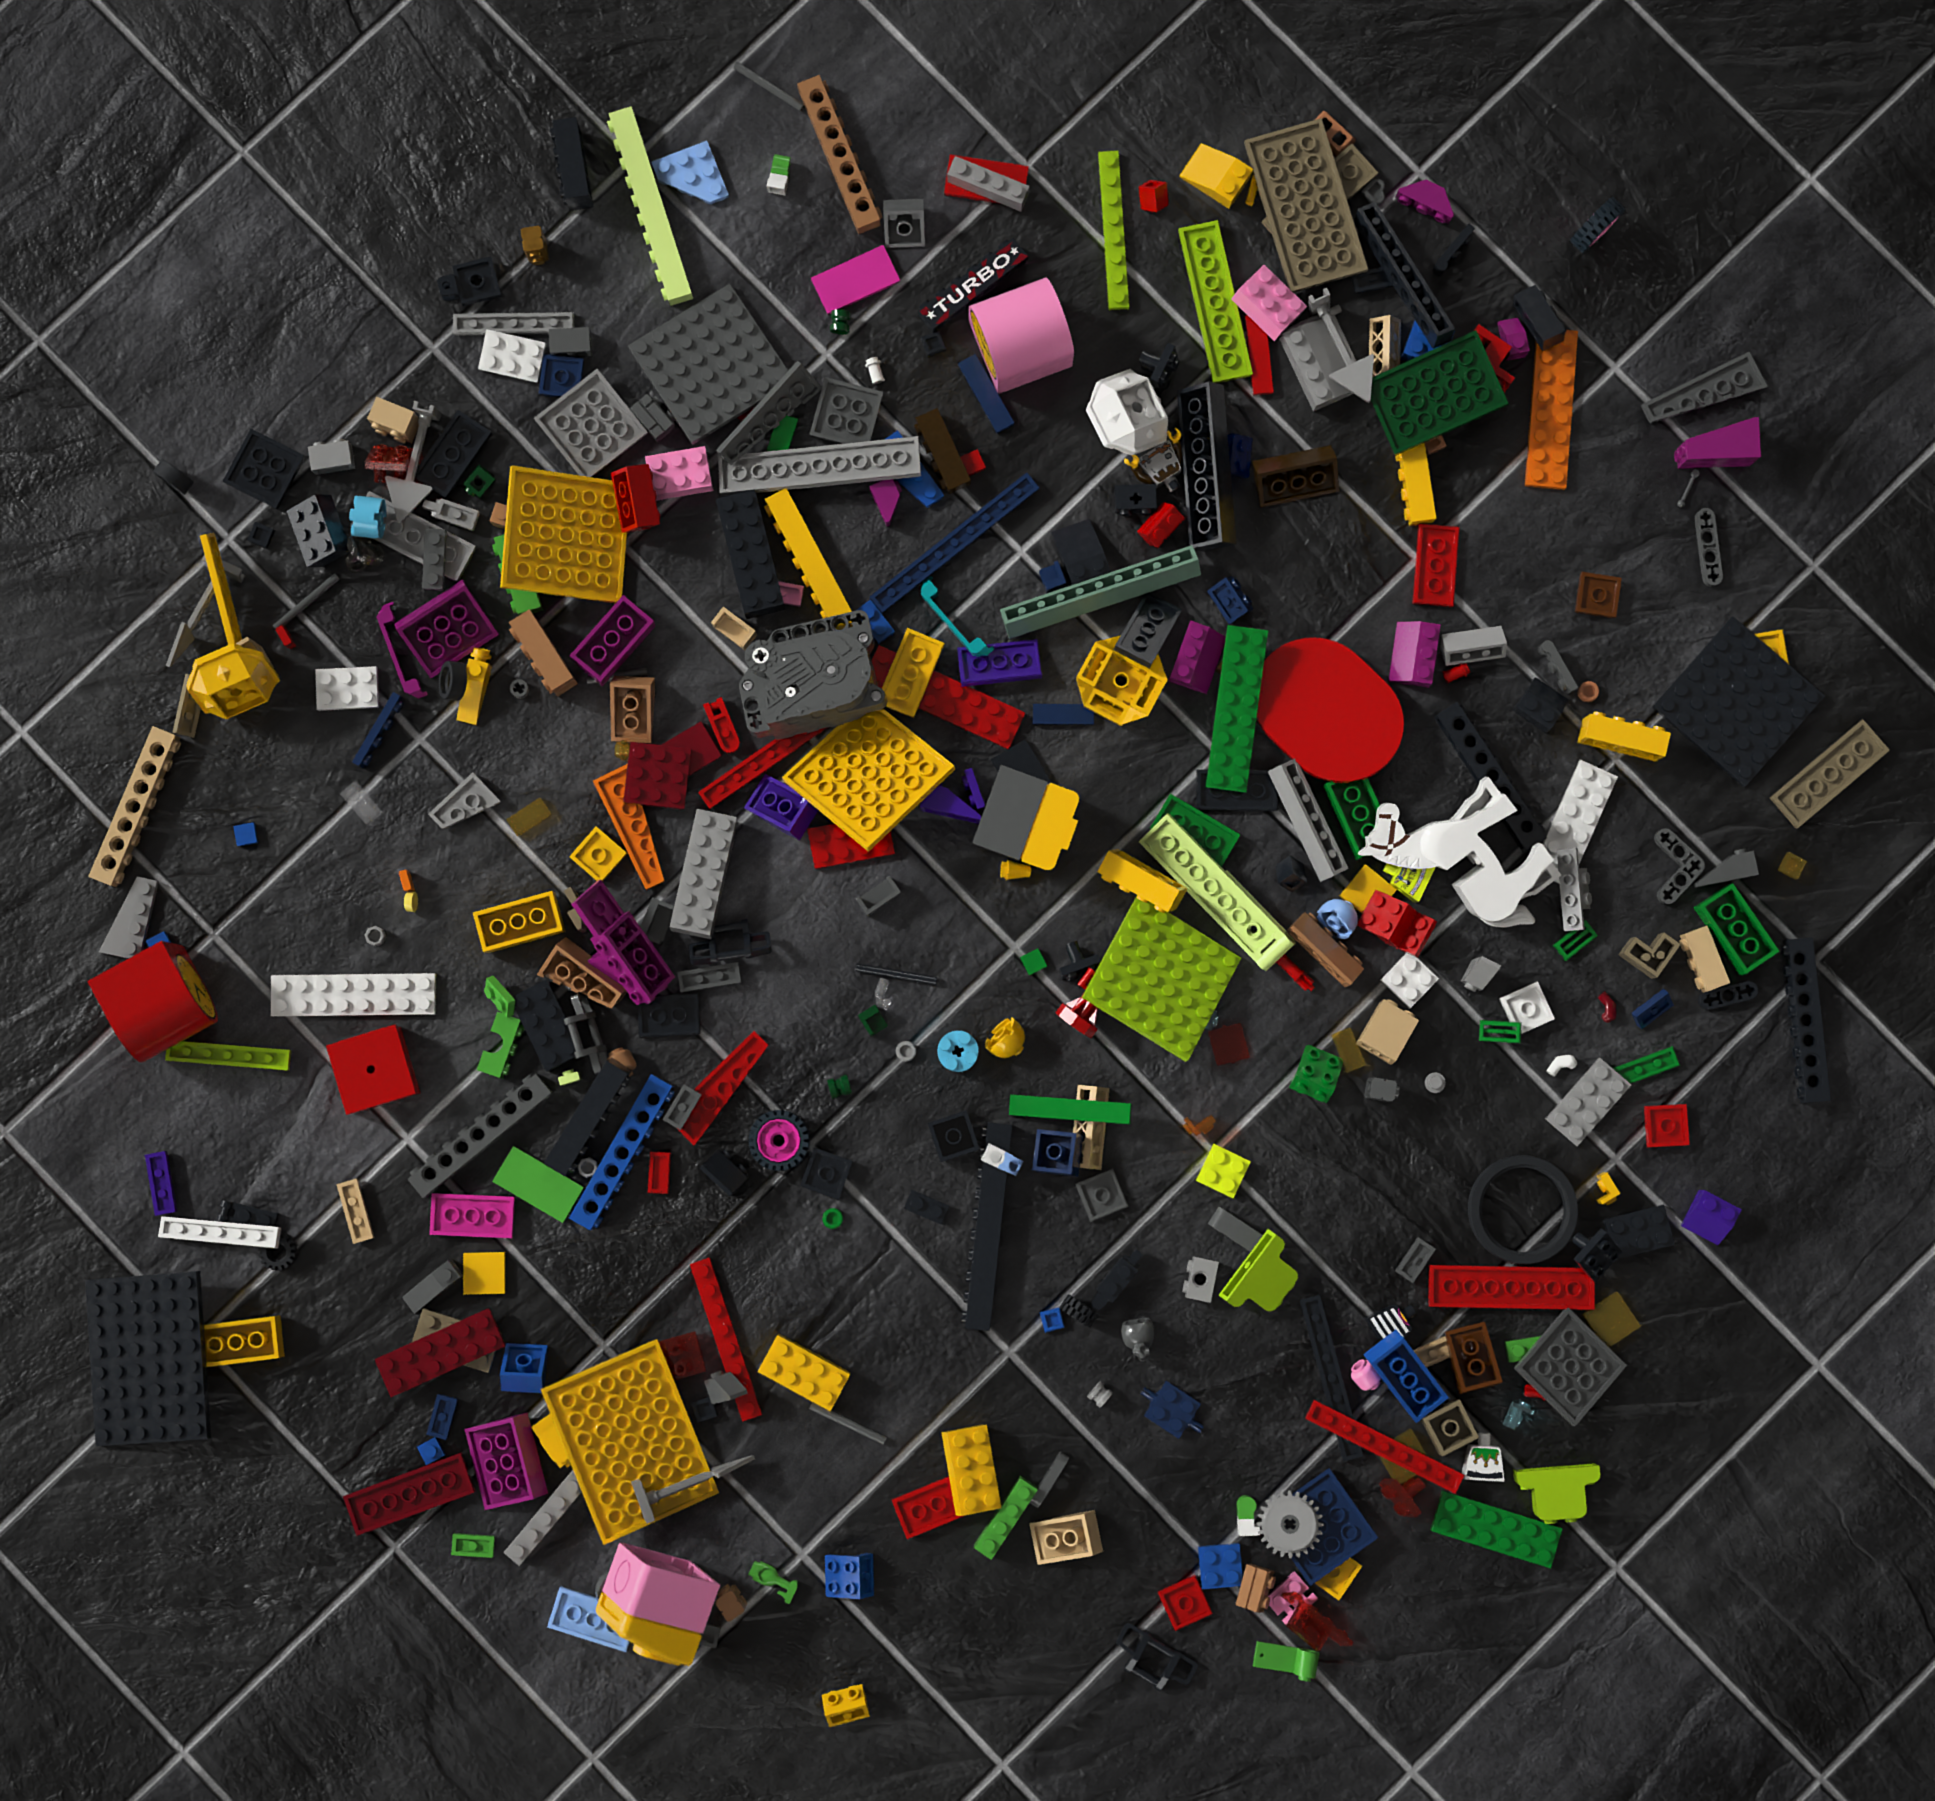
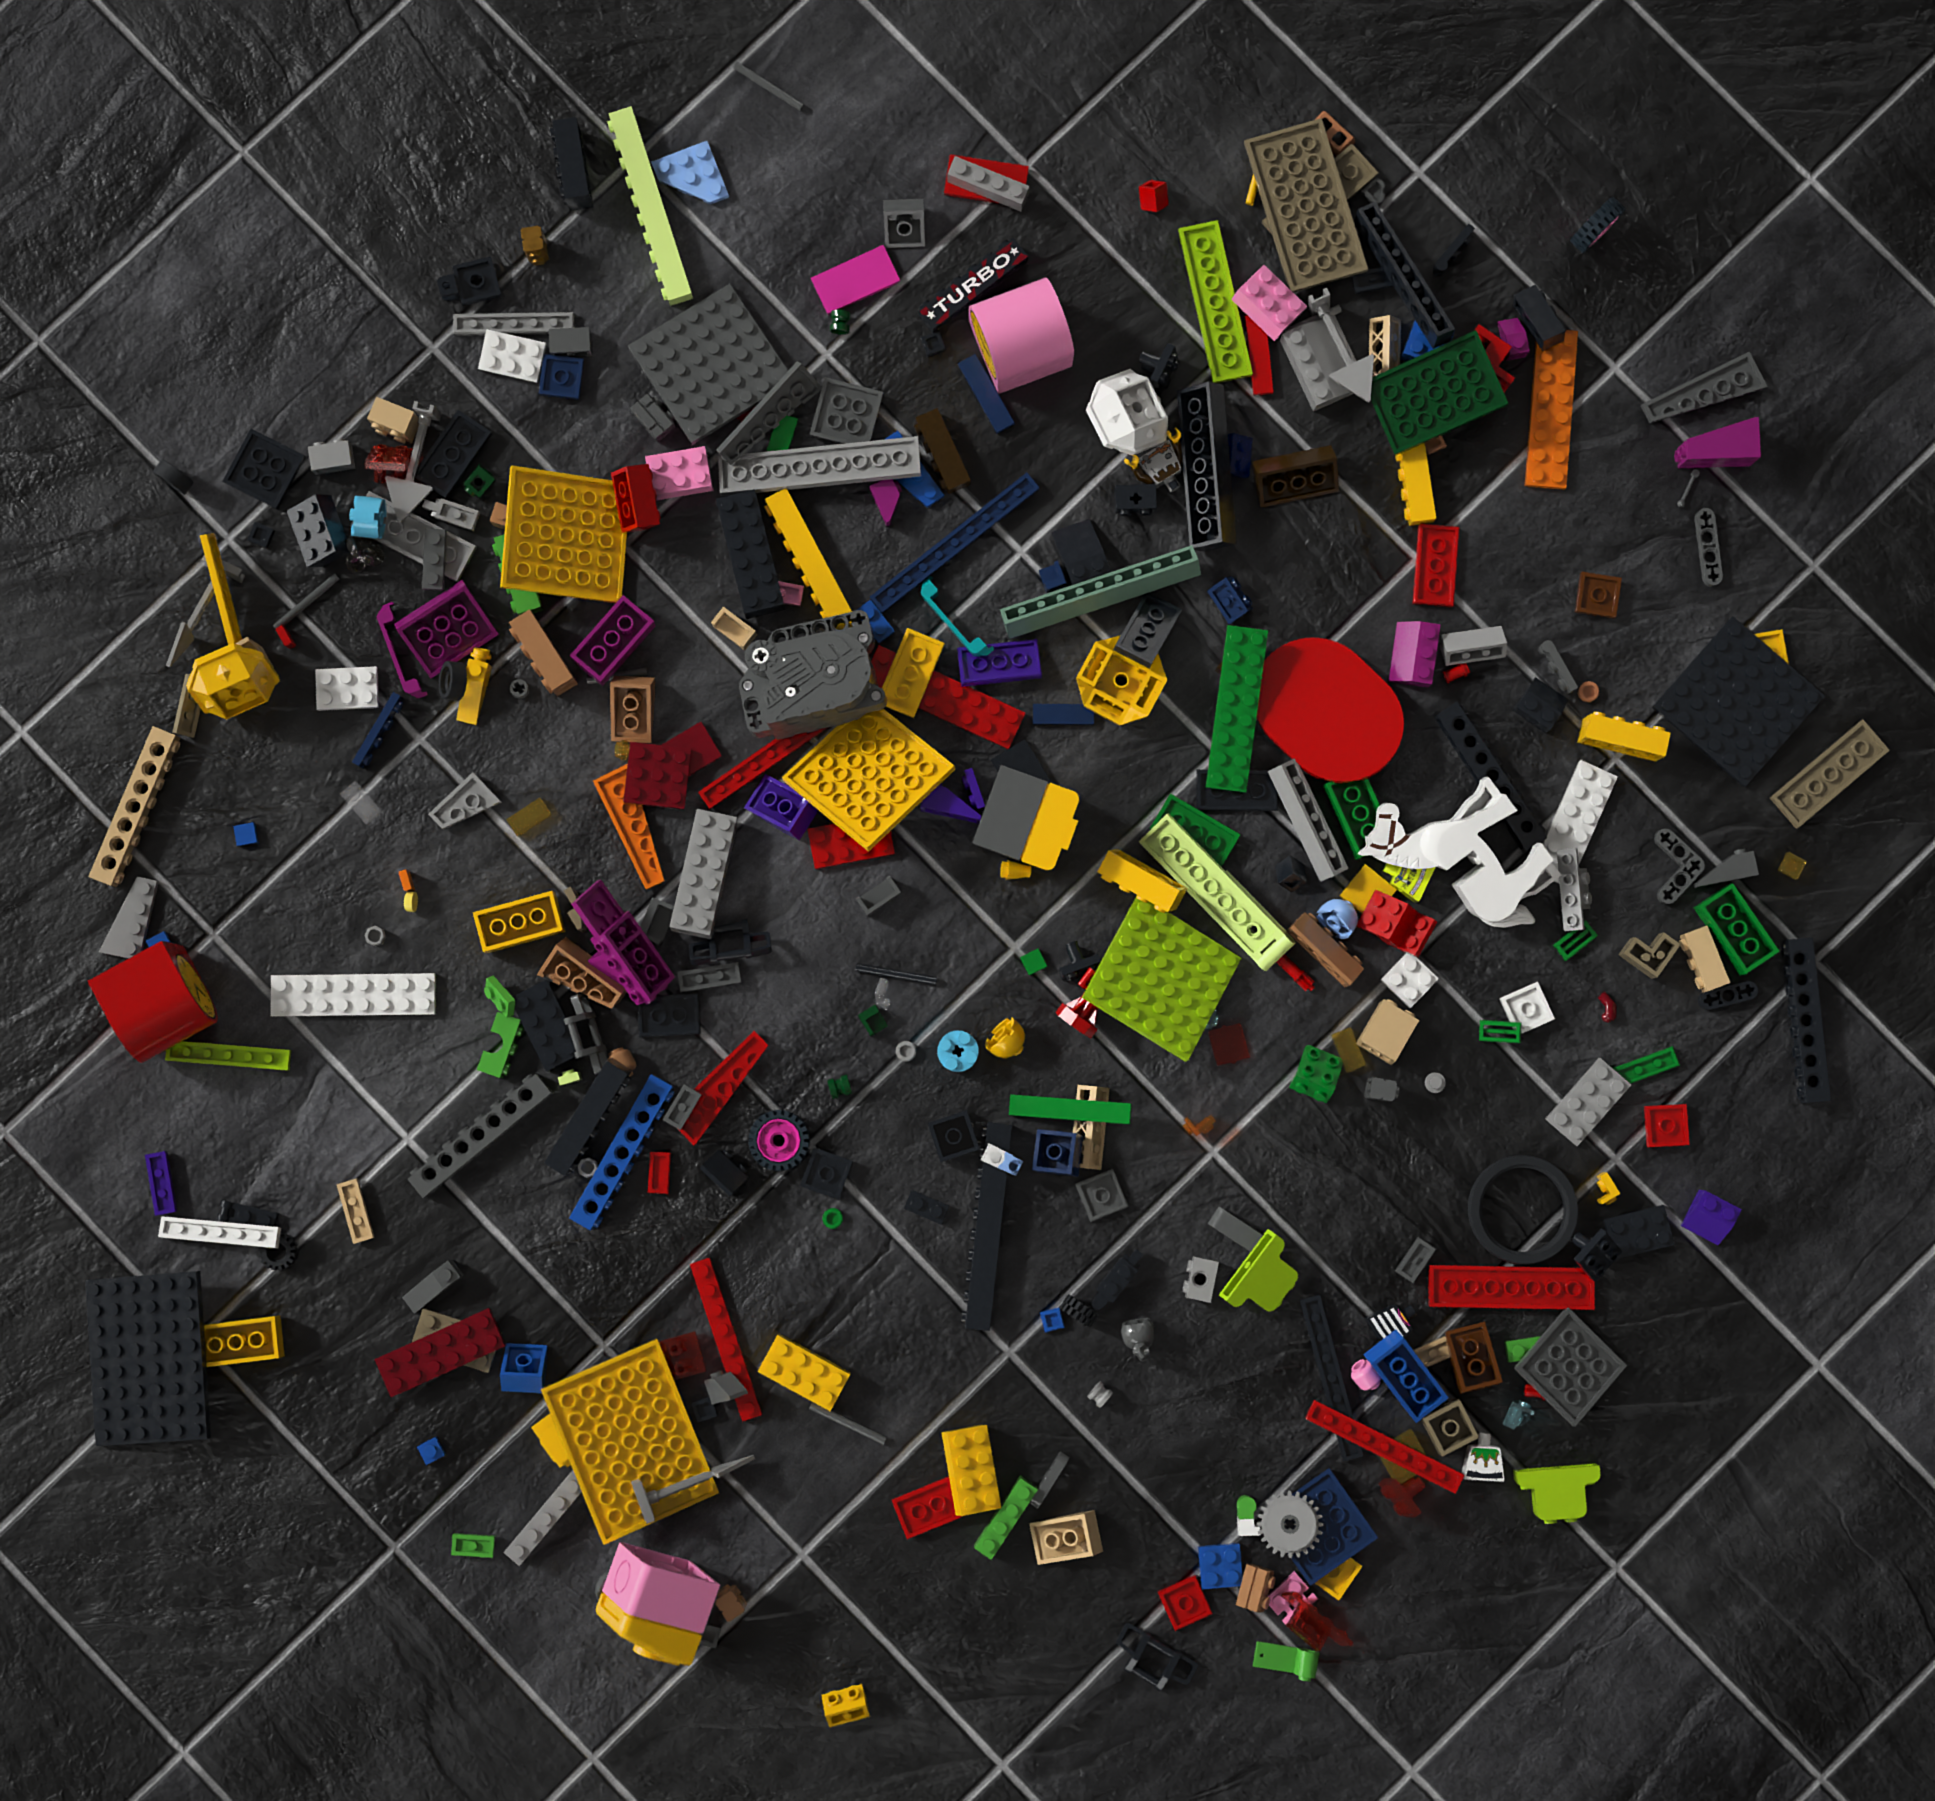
(373, 1069): red container -> none
(409, 1494): dark red plate -> none
(442, 1416): dark blue plate -> none
(472, 1215): dark pink plate -> none
(484, 1273): yellow tile -> none
(506, 1461): magenta slope -> none
(538, 1184): bright green tile -> none
(577, 1616): light blue tile -> none
(591, 425): light grey plate -> none
(598, 854): yellow plate -> none
(722, 726): red plate -> none
(769, 1576): bright green piece -> none
(779, 175): leg -> none
(849, 1576): blue bracket -> none
(862, 220): medium nougat brick -> none
(873, 365): white pin -> none
(973, 462): red tile -> none
(1113, 230): lime plate -> none
(1160, 524): red brick -> none
(1172, 1409): dark blue plate -> none
(1197, 657): magenta slope -> none
(1217, 174): yellow slope -> none
(1223, 1171): neon yellow plate -> none
(1427, 199): magenta slope -> none
(1479, 973): light grey slope -> none
(1496, 1529): green plate -> none
(1561, 1062): white arm -> none
(1611, 1319): clear yellow tile -> none
(1652, 1009): dark blue plate -> none

